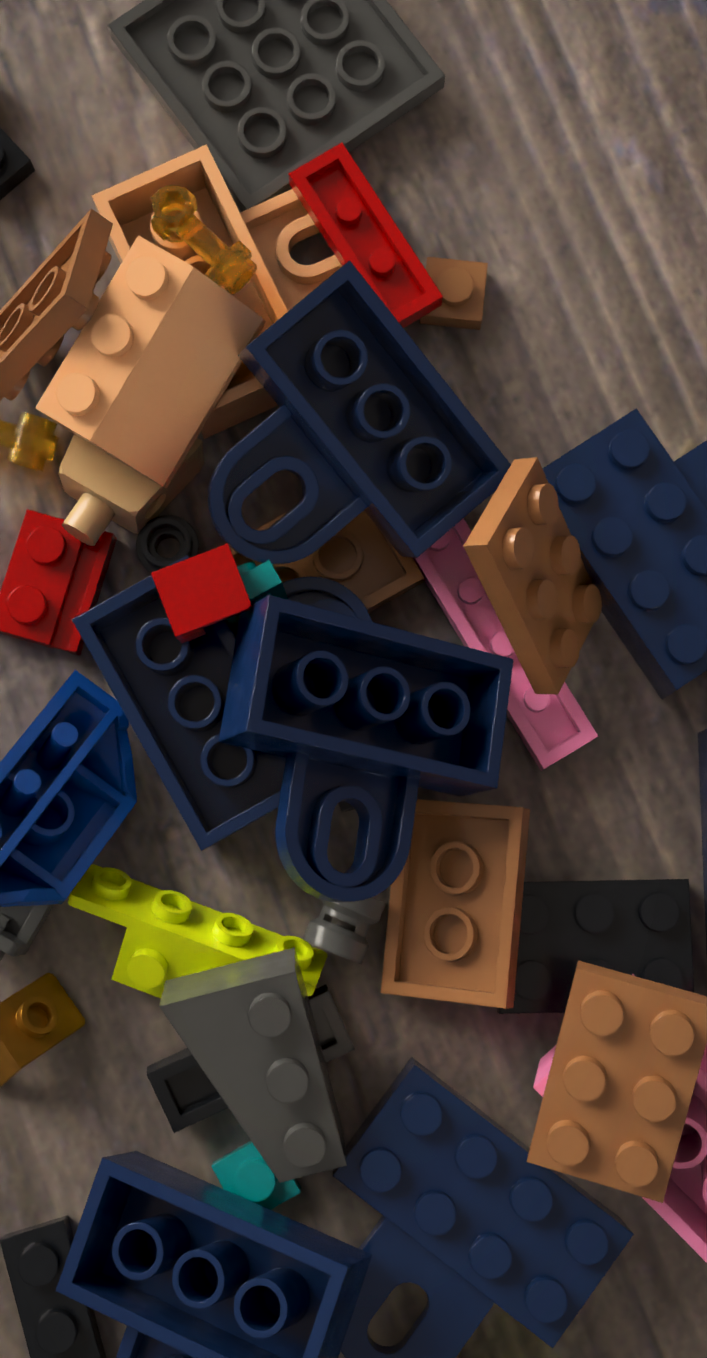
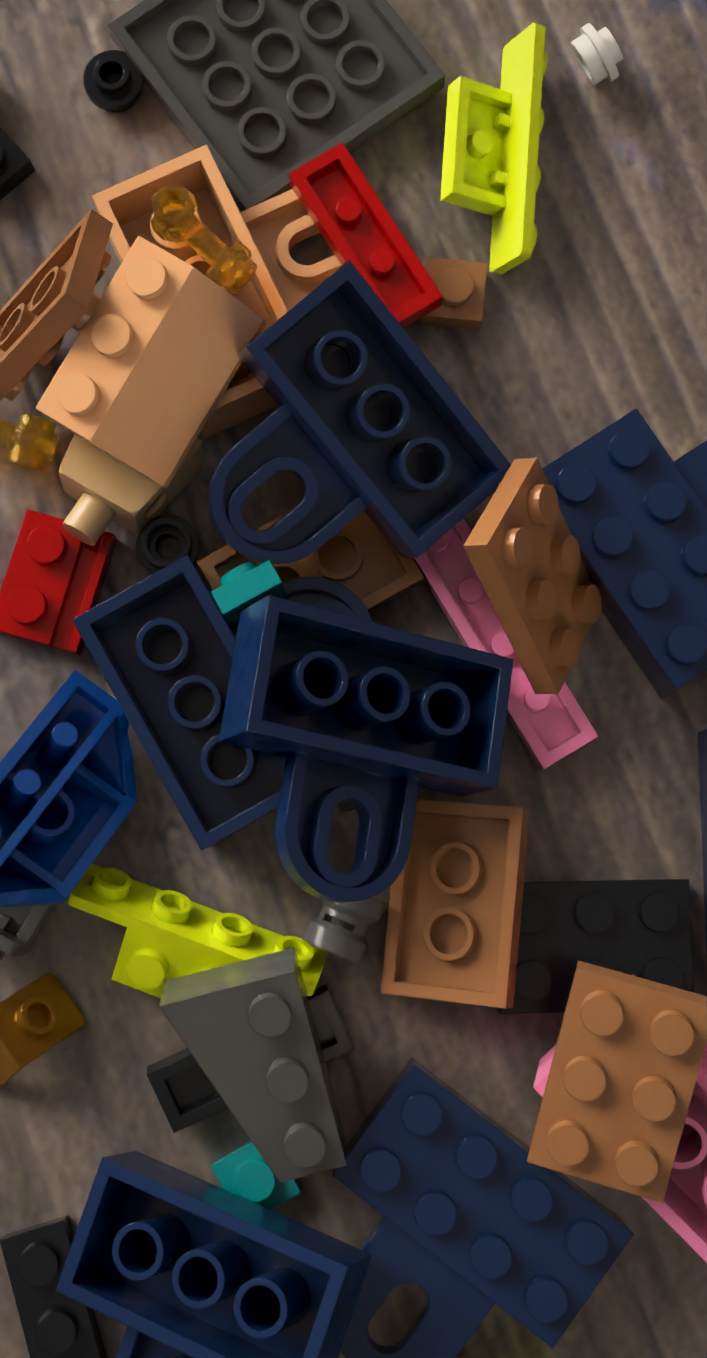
(115, 96): none -> black plate
(201, 592): red panel -> none
(495, 148): none -> neon yellow bracket
(597, 54): none -> white plate

